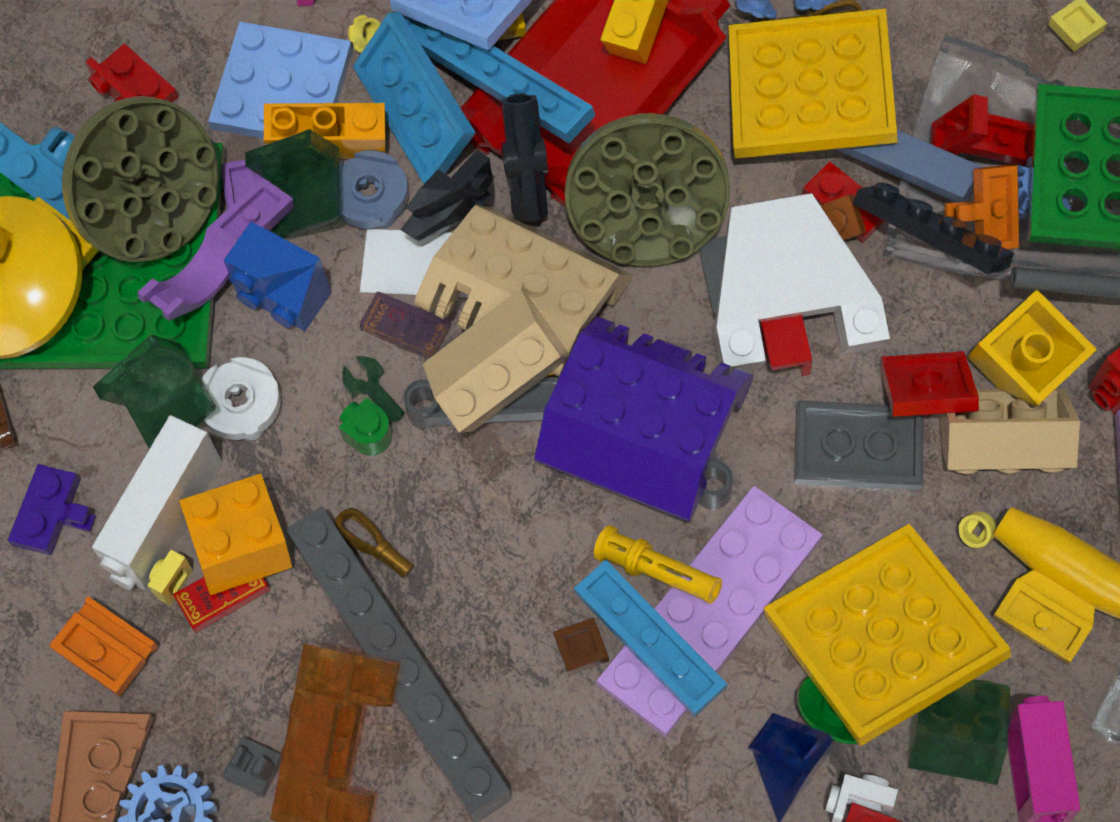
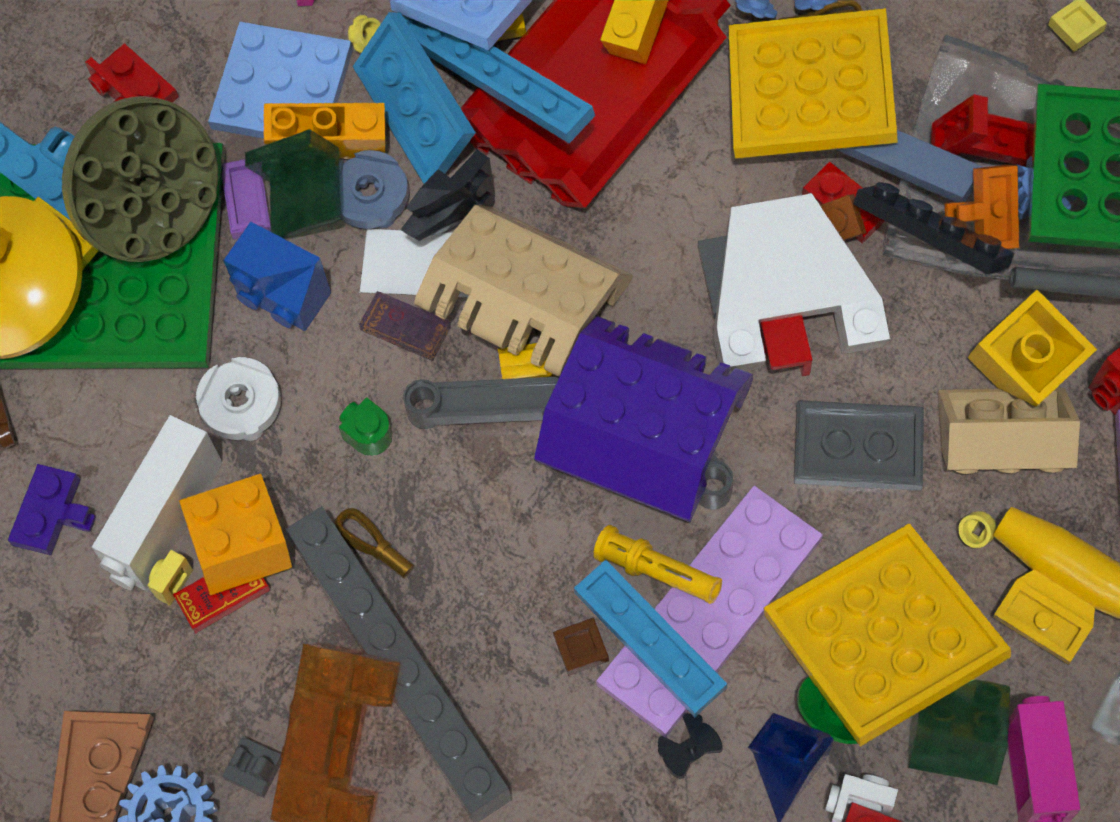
(103, 646): orange plate -> none
(157, 383): clear green bracket -> none
(206, 271): medium lavender piece -> none
(372, 387): clear green bar -> none
(494, 362): tan slope -> none
(524, 157): black piece -> none
(647, 190): olive bracket -> none
(702, 741): none -> black piece
(929, 384): red plate -> none

